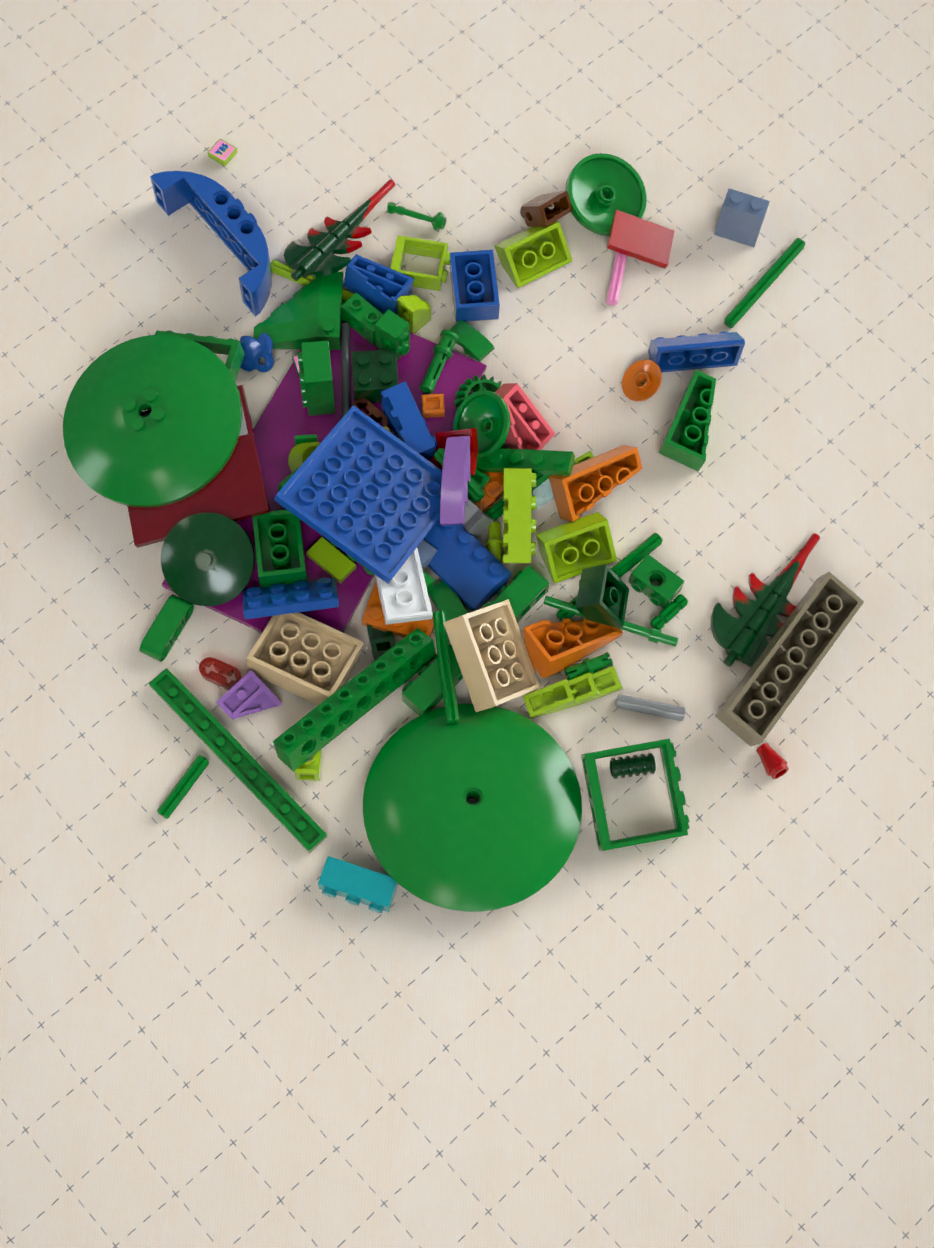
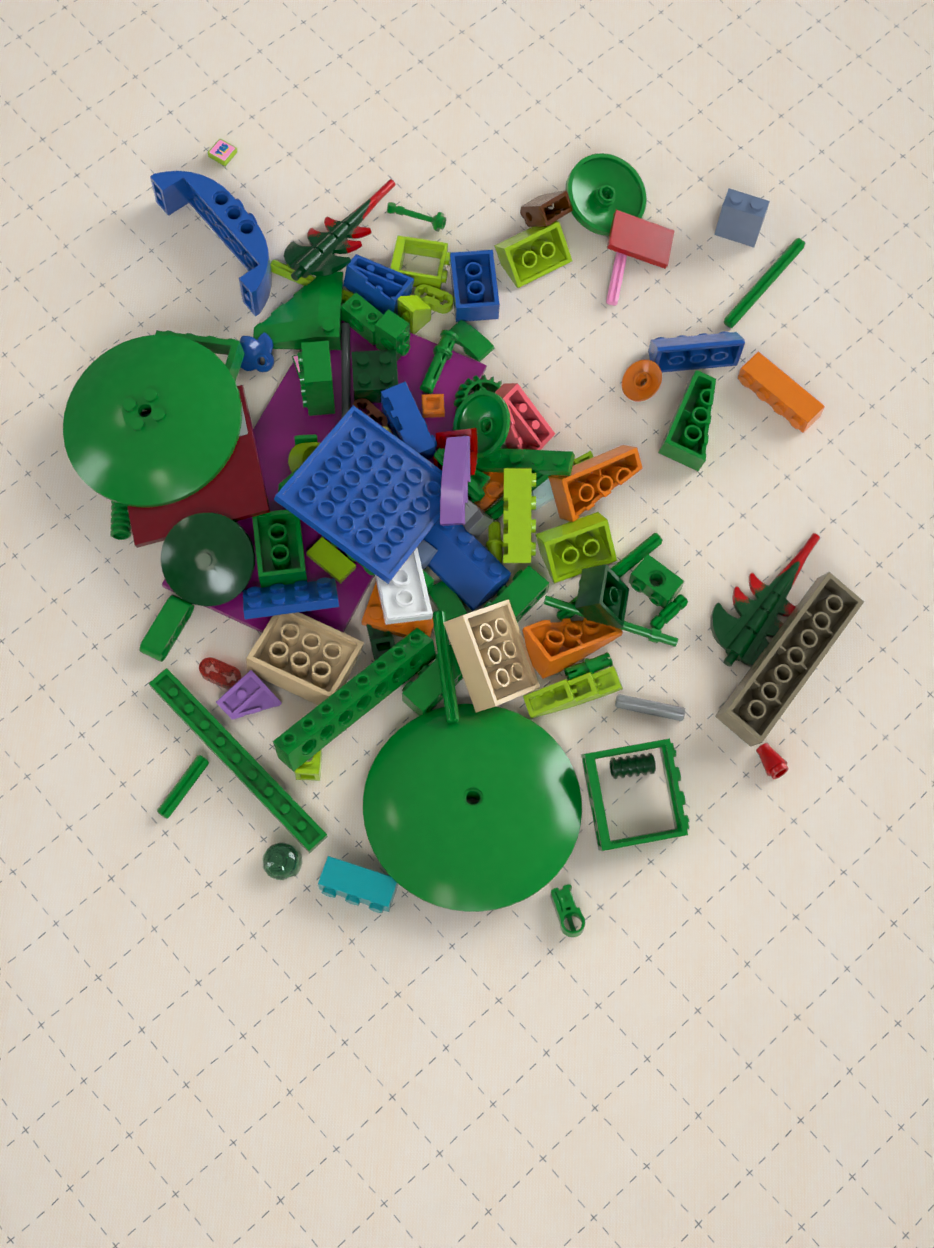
(120, 521): none -> green piece
(282, 861): none -> clear green hair
(434, 297): none -> lime beam
(566, 908): none -> green piece
(780, 392): none -> orange brick

